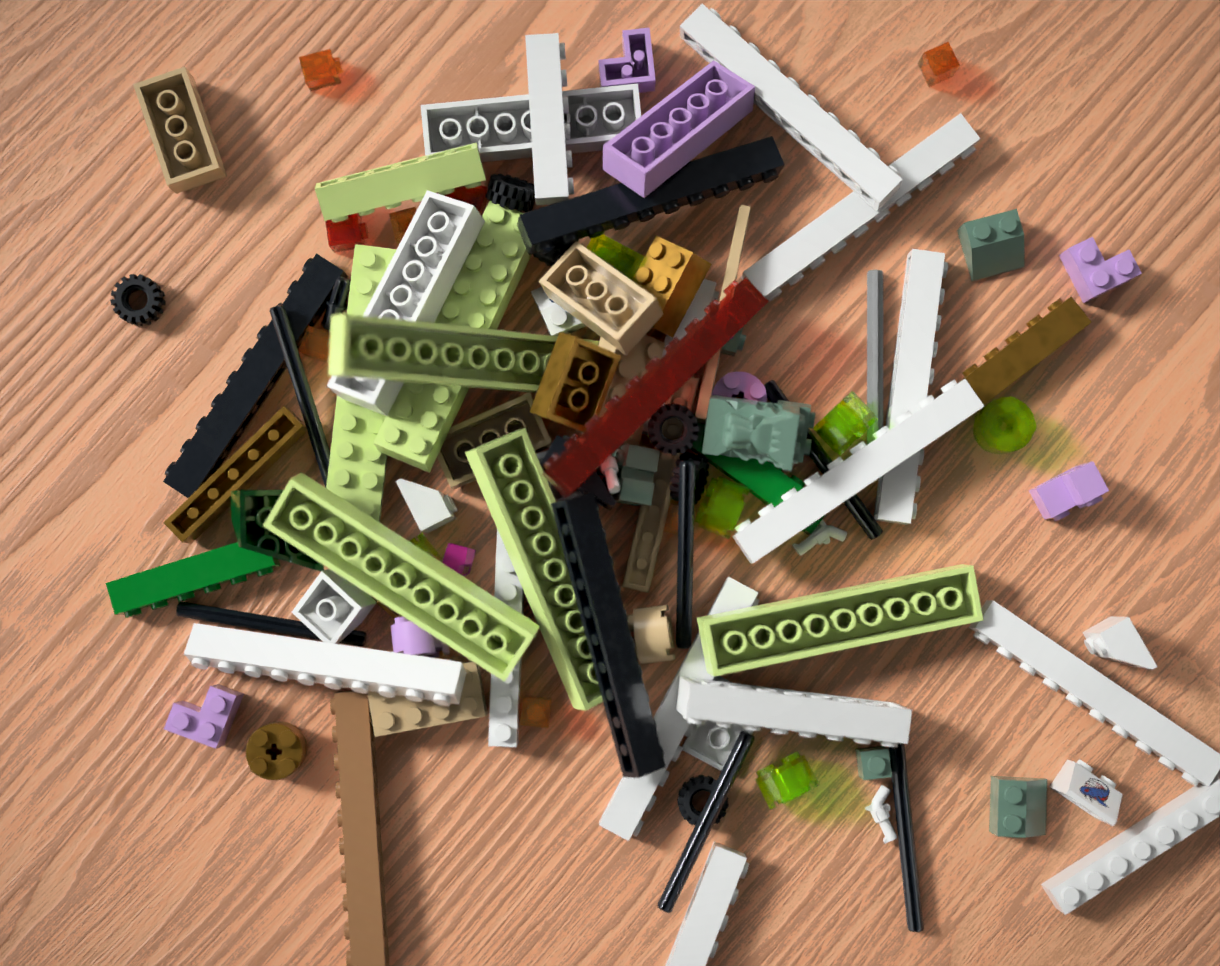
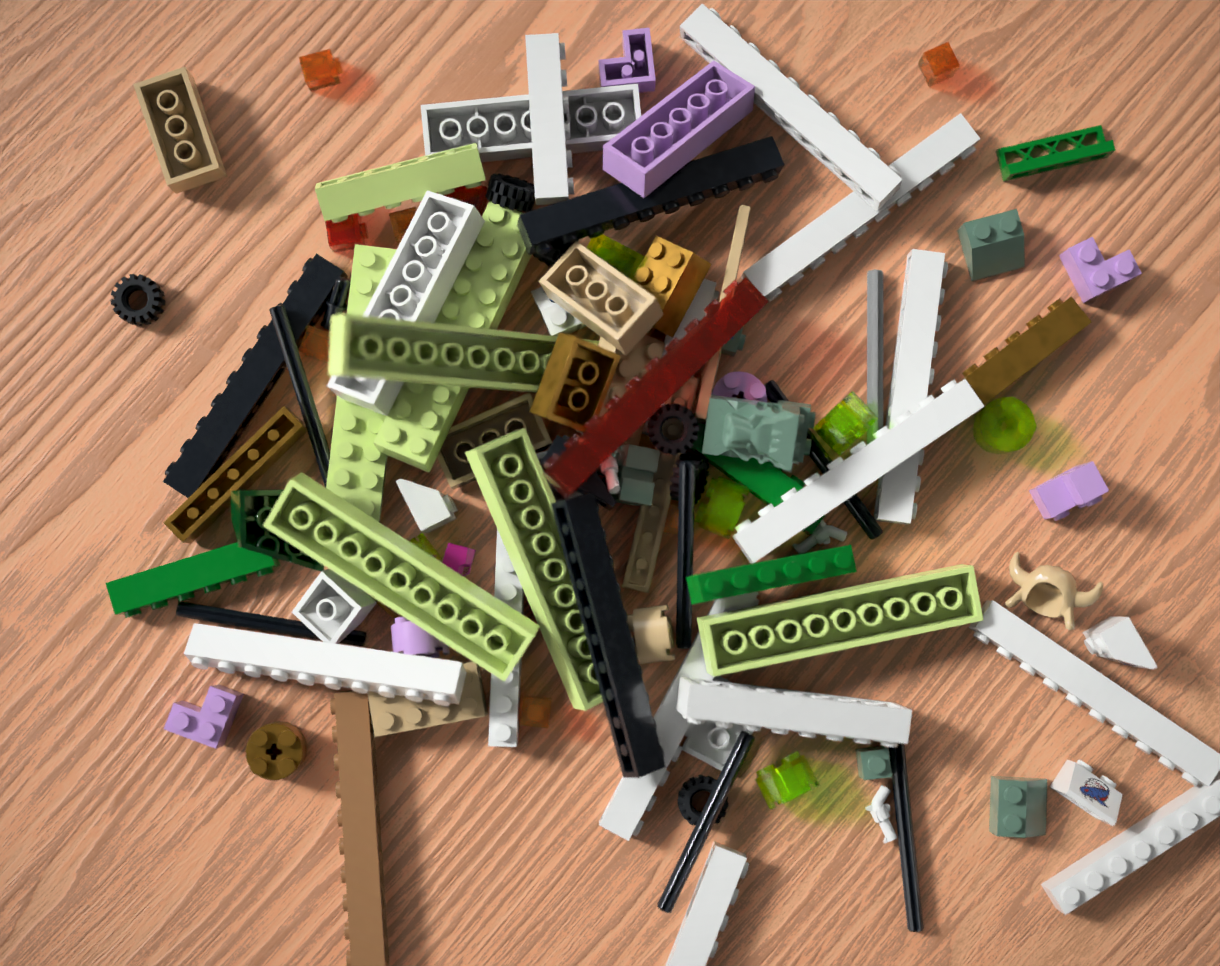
(771, 574): none -> green brick
(1050, 591): none -> tan piece
(1054, 159): none -> green fence

